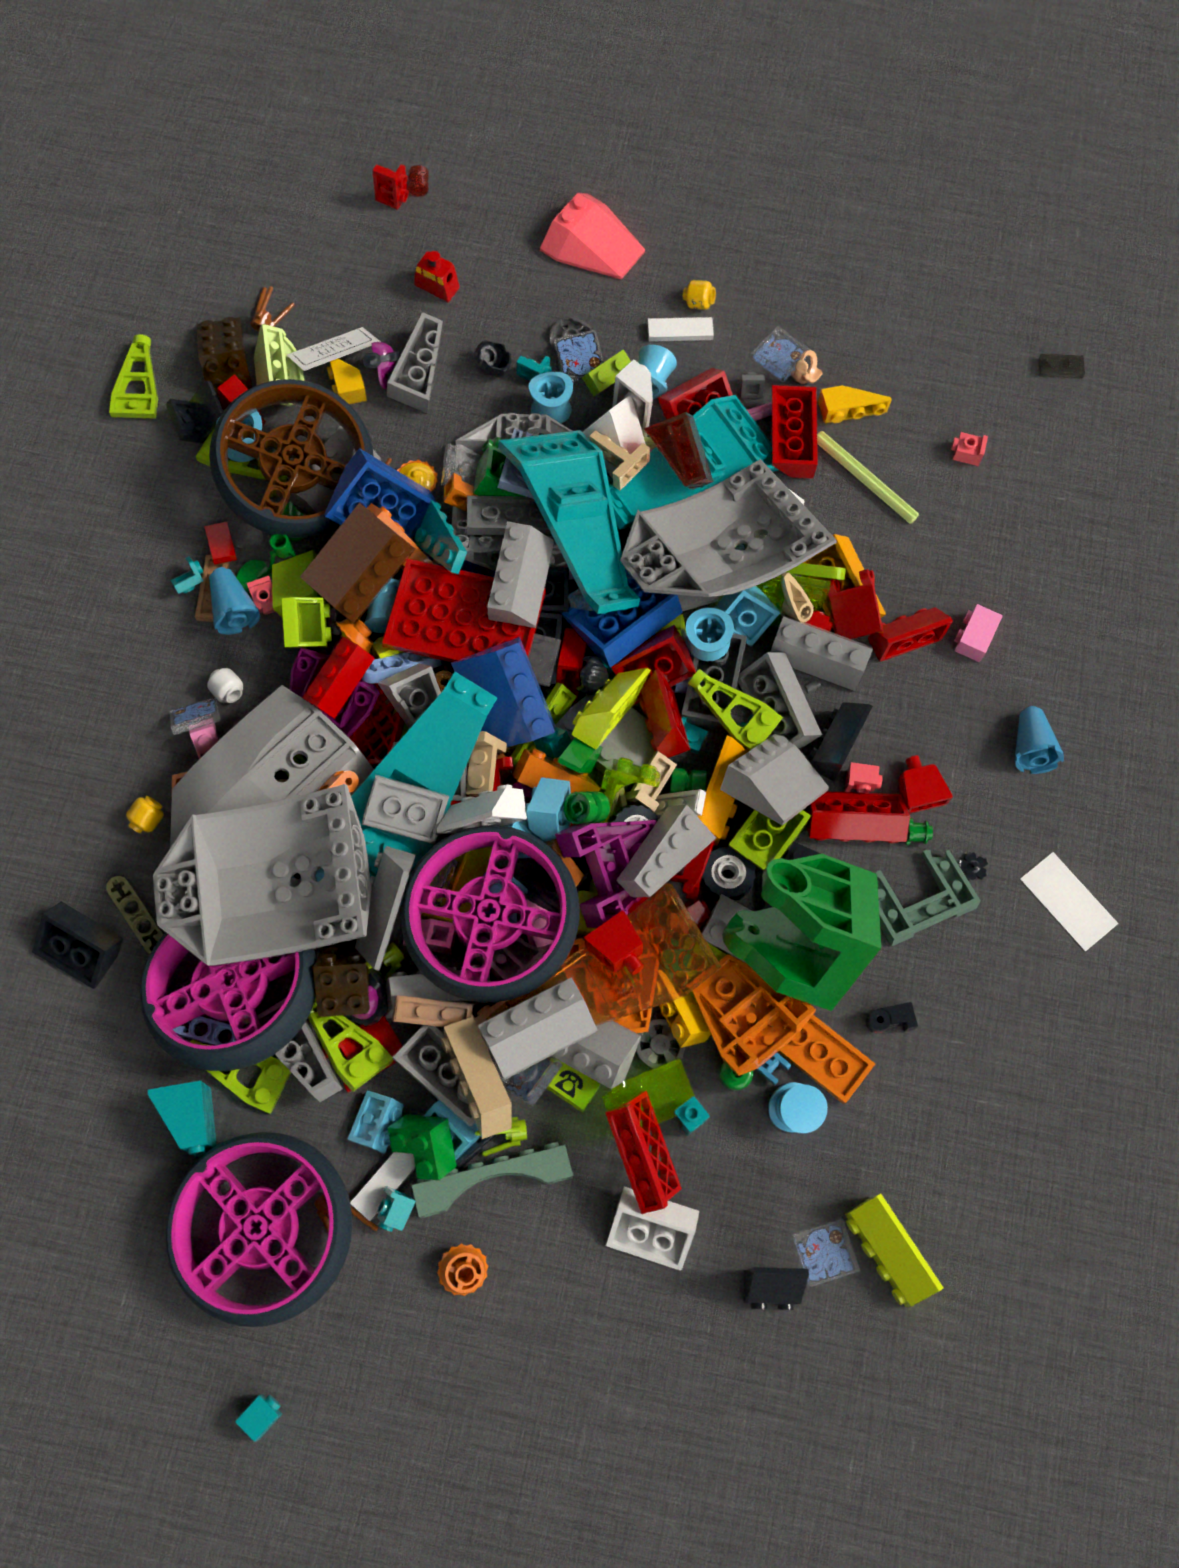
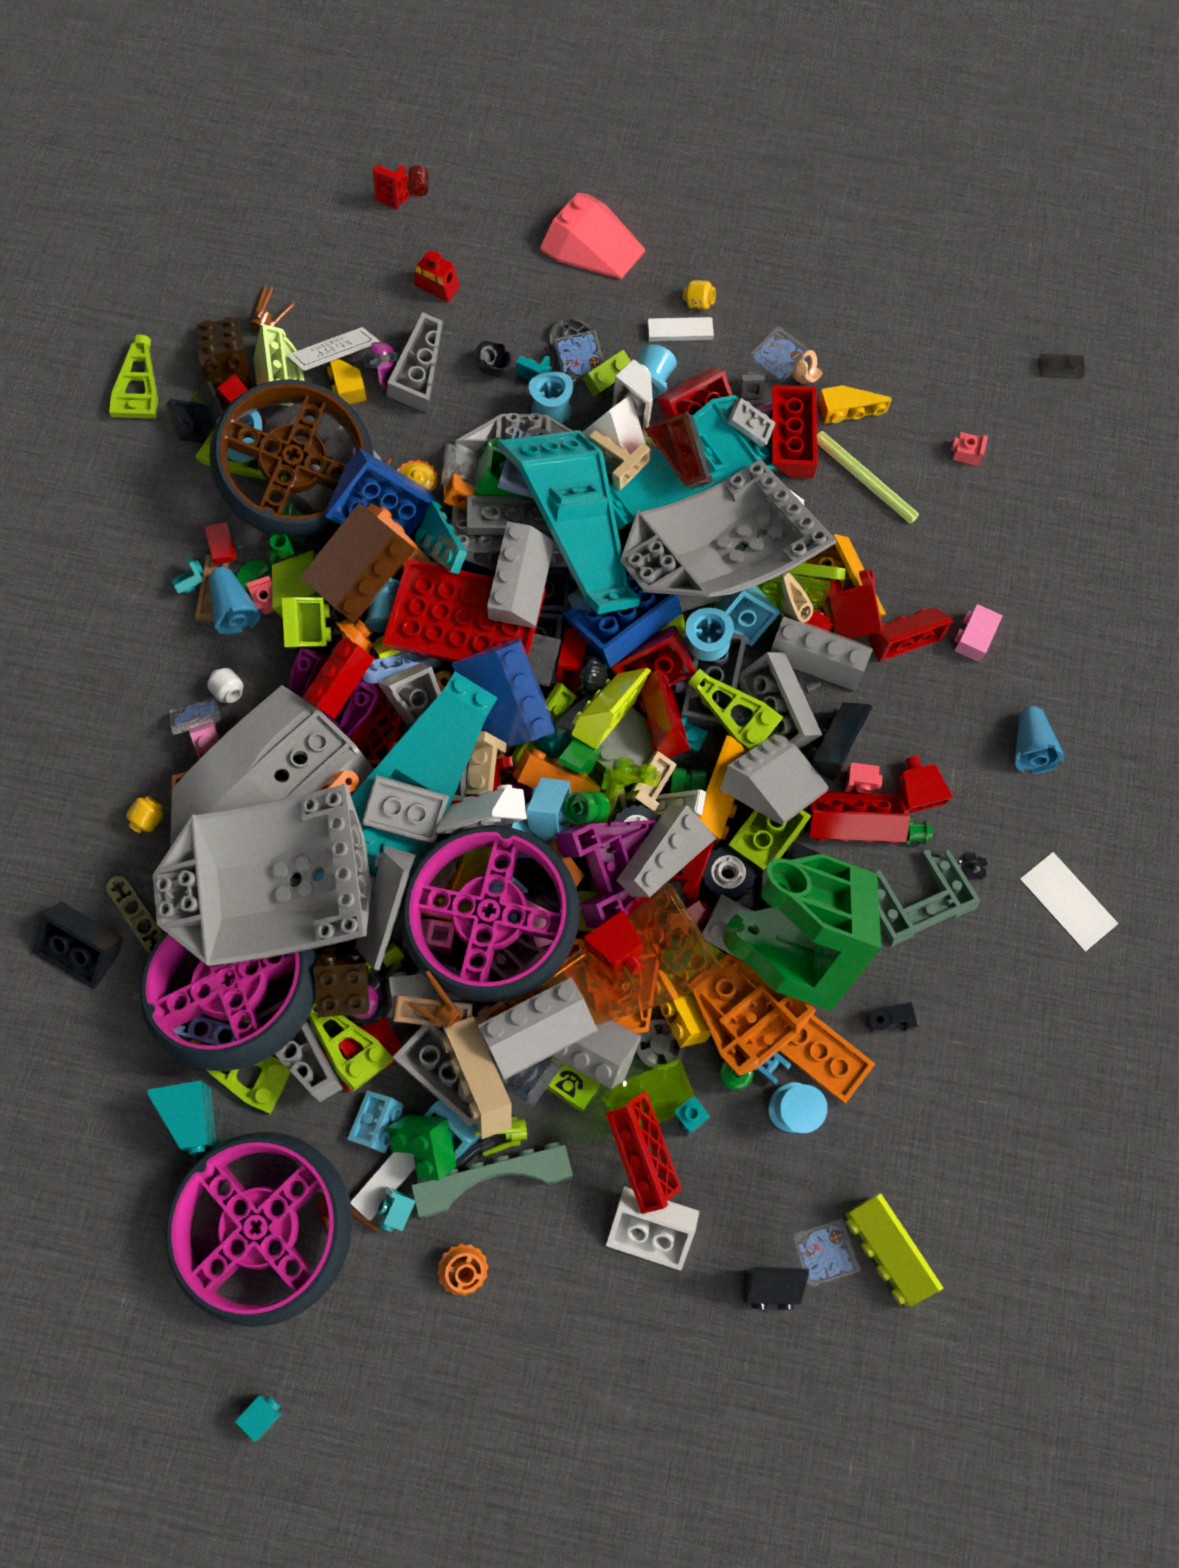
(447, 1012): none -> dark orange plant
(750, 422): none -> light grey bracket

